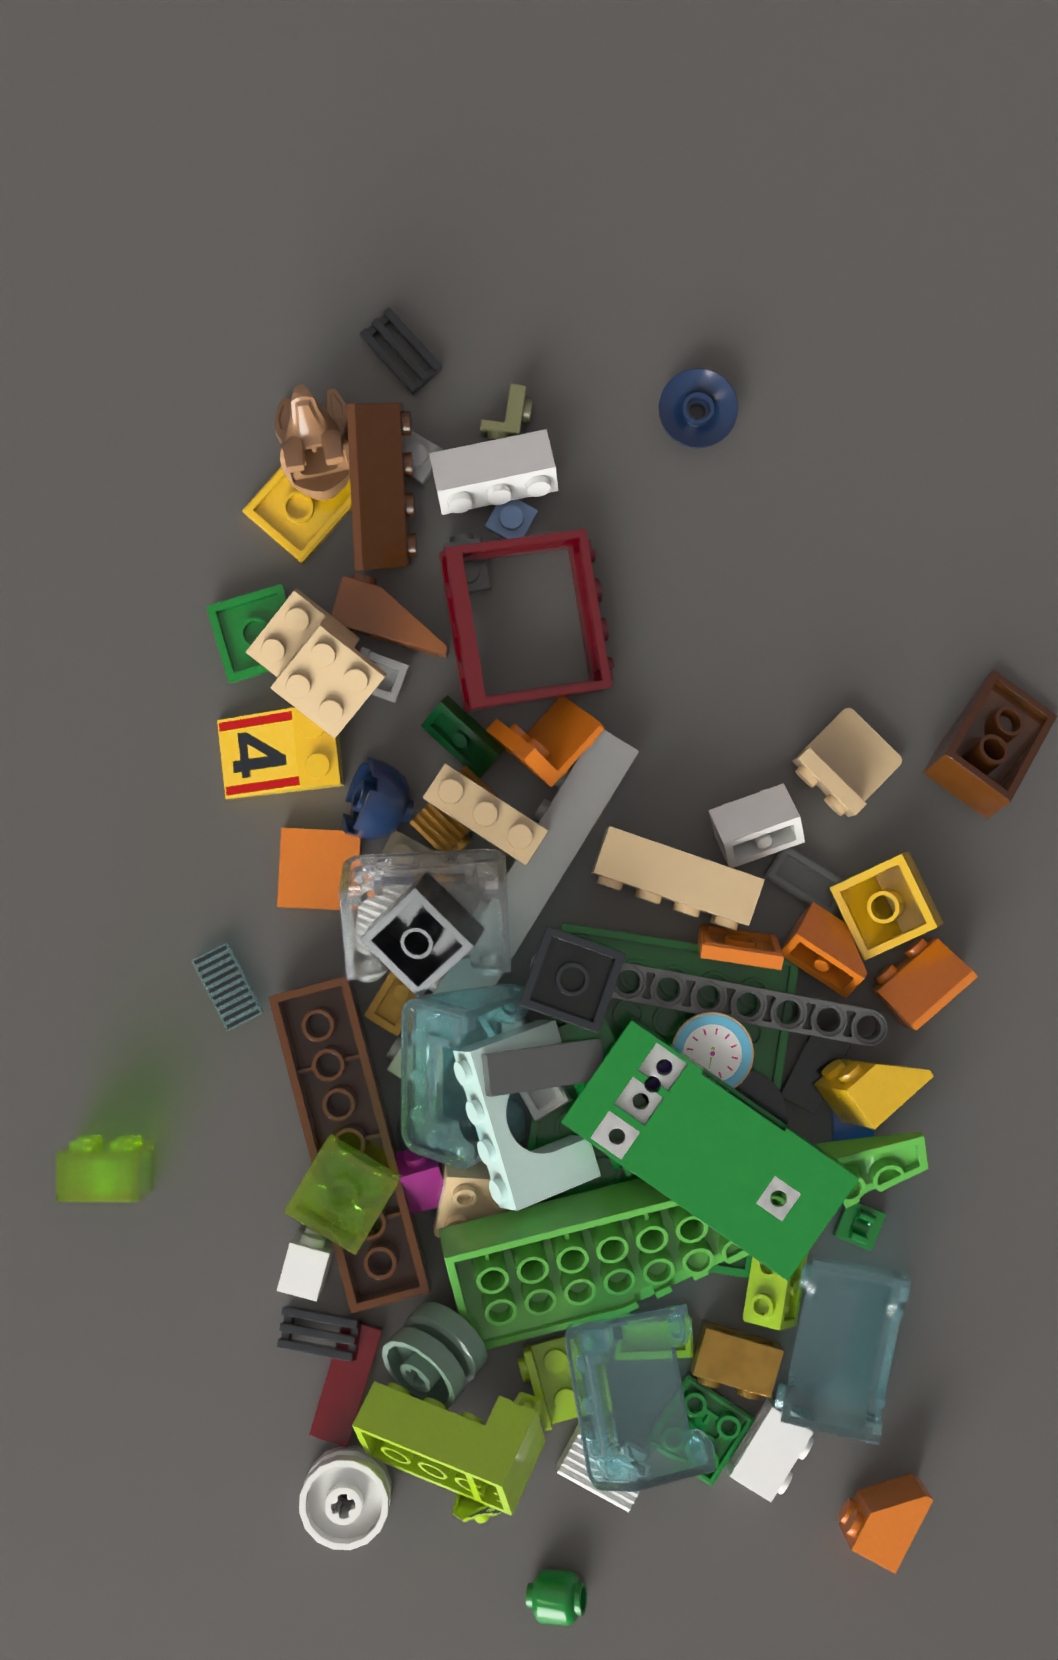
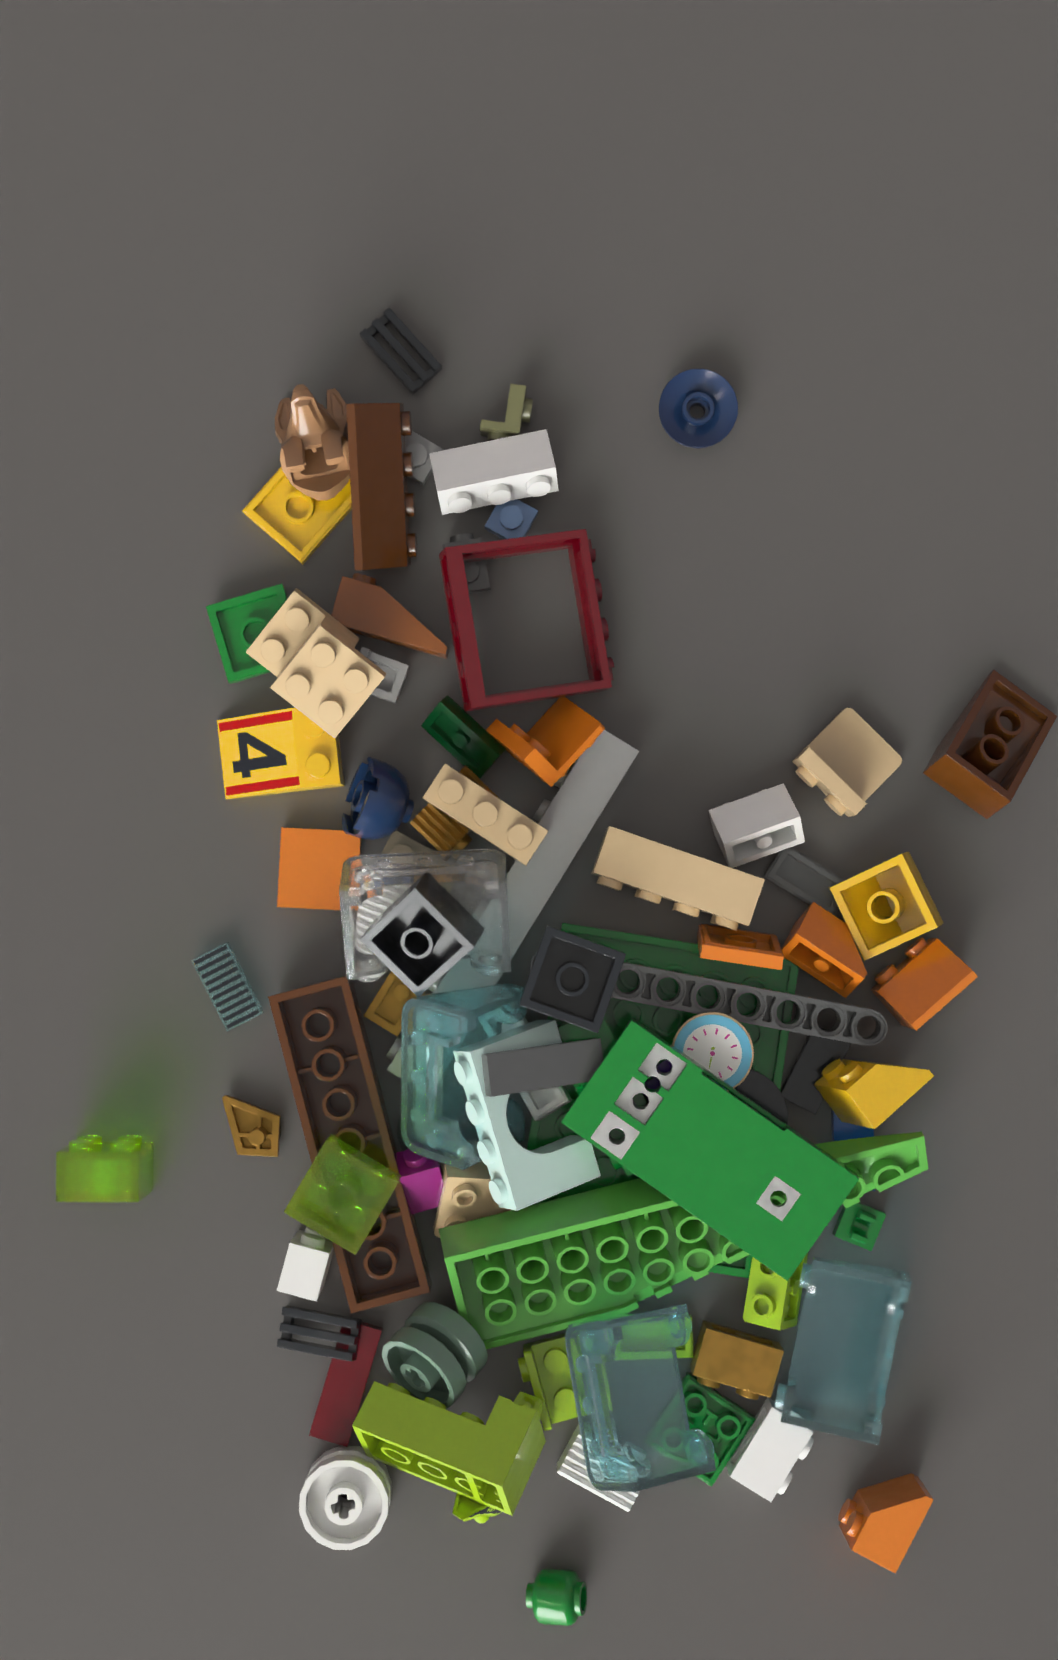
(252, 1128): none -> pearl gold piece

